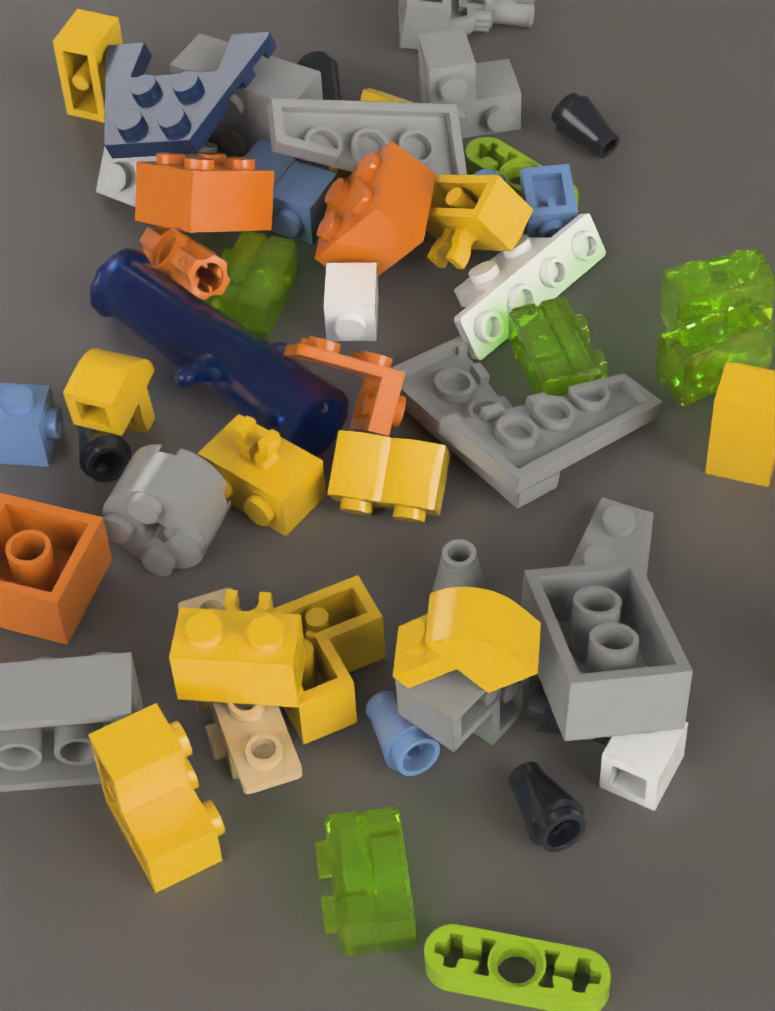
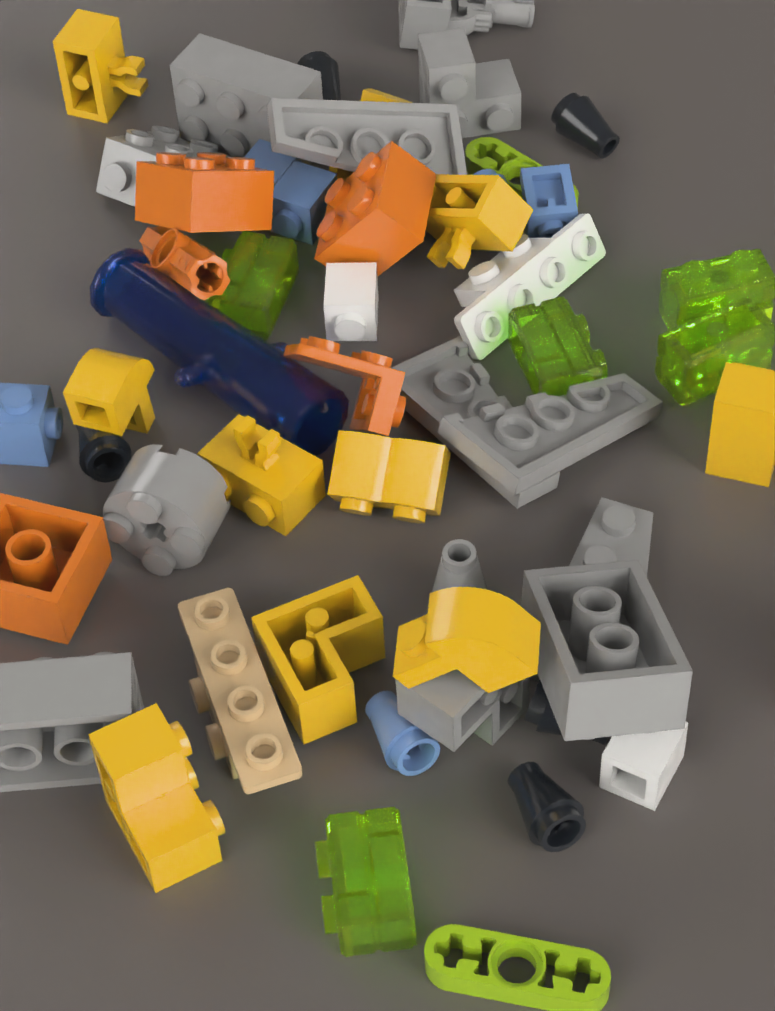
(172, 110): wing -> none
(238, 654): yellow brick -> none

